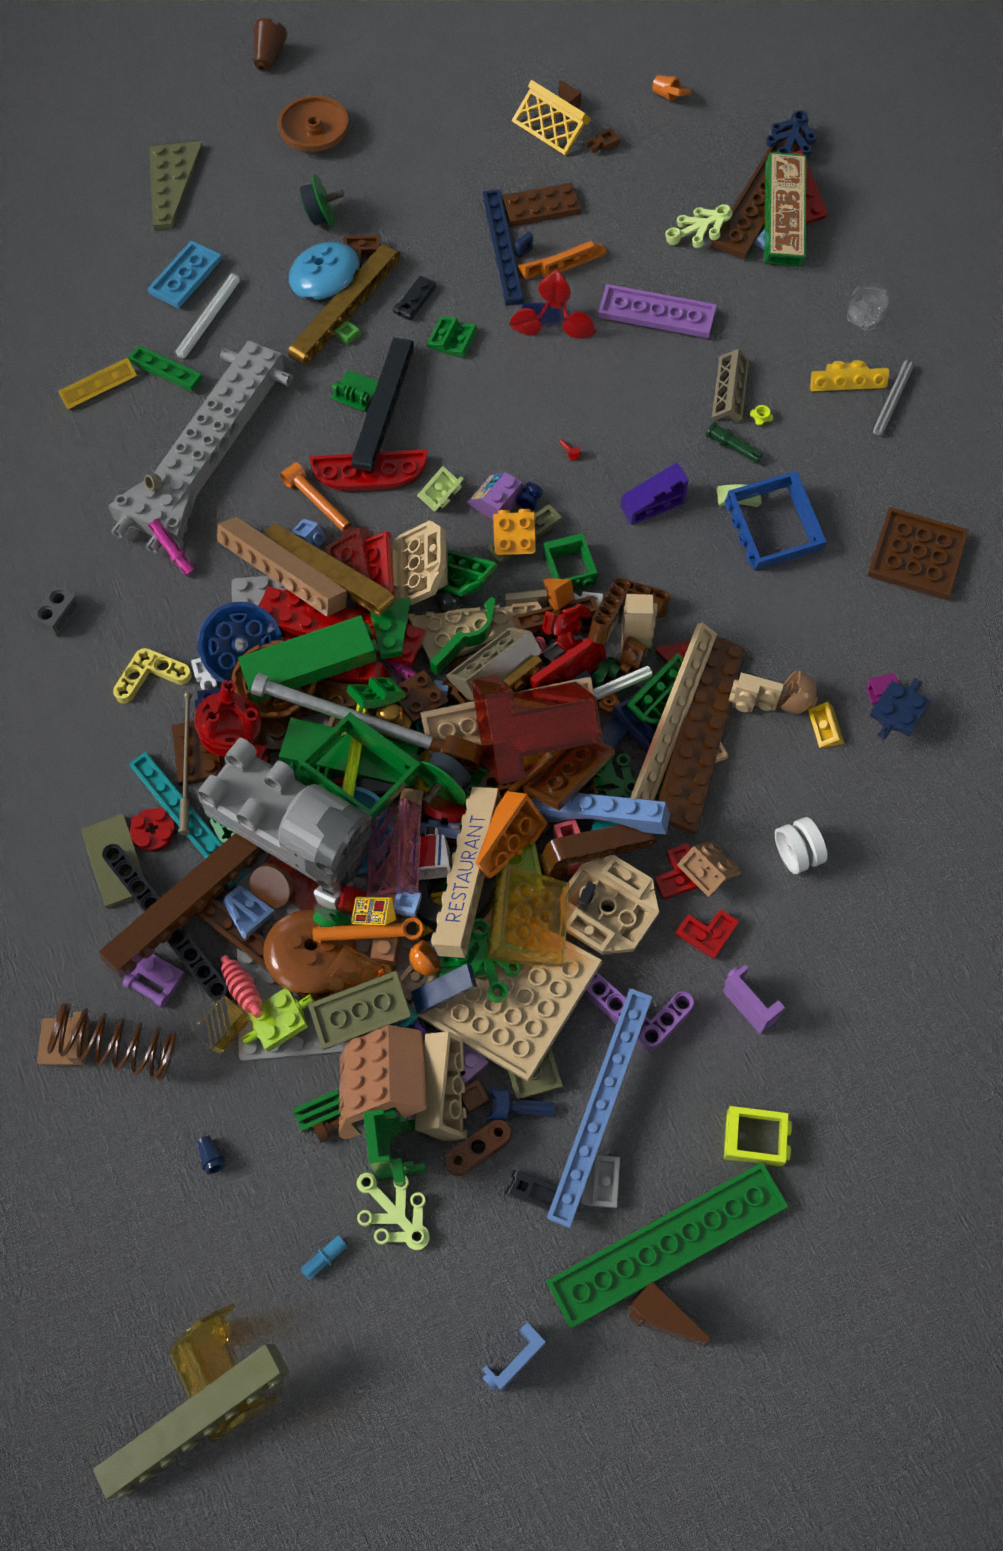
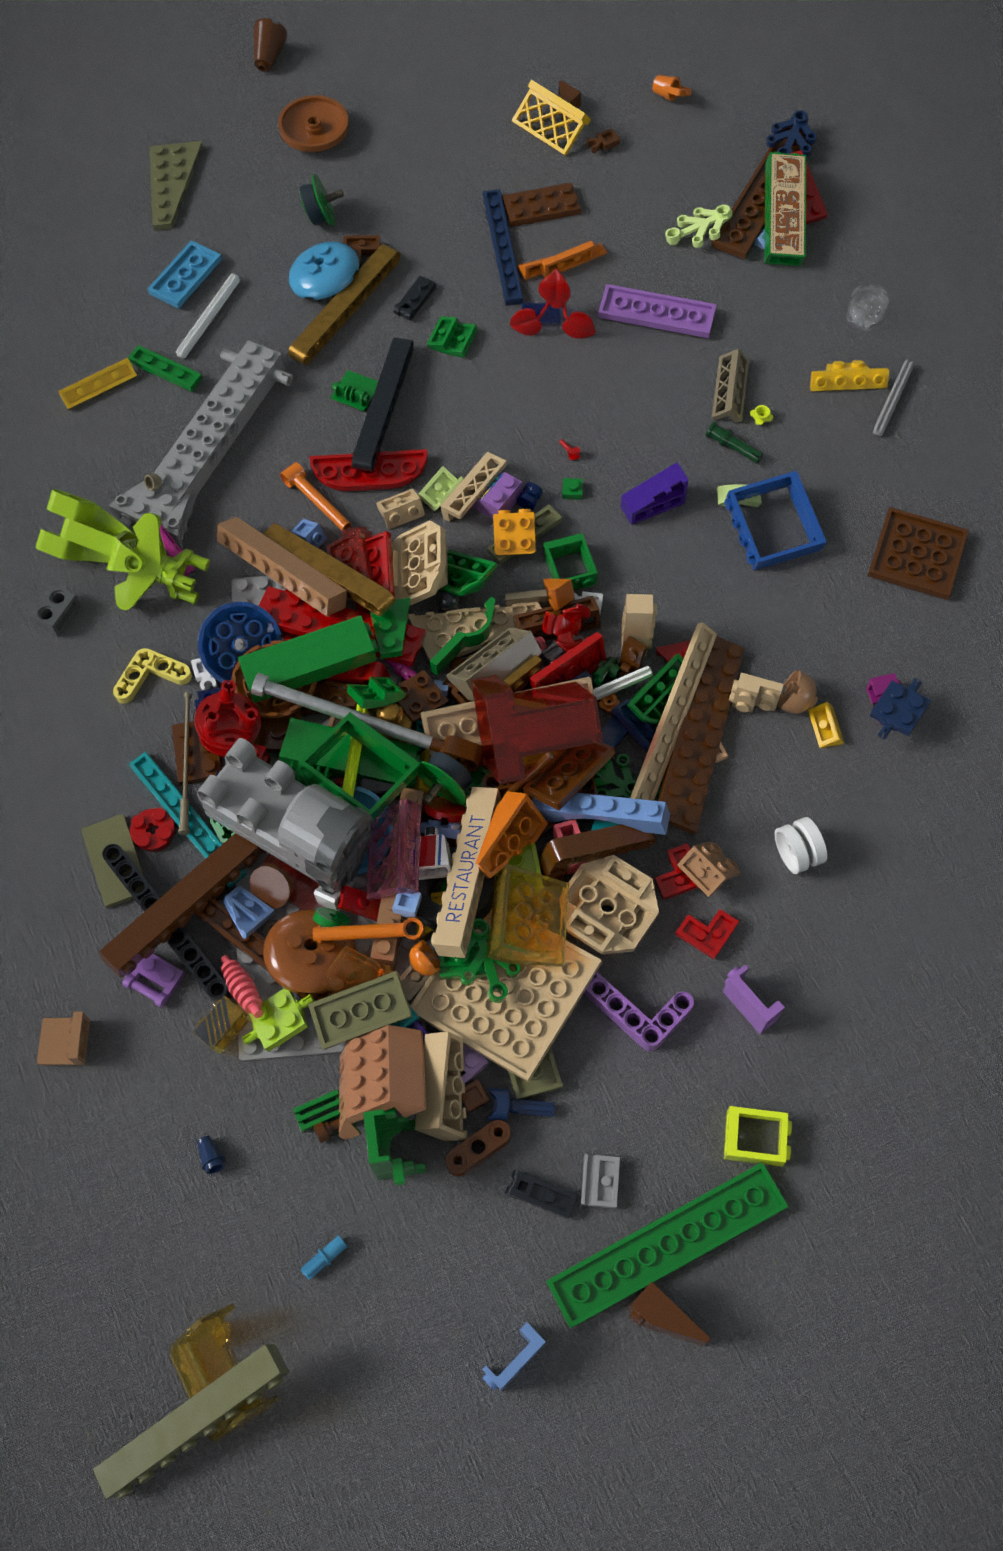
(61, 1023): reddish brown piece -> none
(97, 536): none -> lime piece
(347, 332): bright green tile -> none
(373, 911): slope -> none
(395, 1214): yellowish green plant -> none
(401, 508): none -> tan bracket
(444, 989): dark blue tile -> none
(472, 486): none -> tan fence
(524, 244): dark blue tile -> none
(572, 488): none -> green plate
(587, 896): black tile -> none
(599, 1109): medium blue plate -> none
(613, 606): reddish brown beam -> none

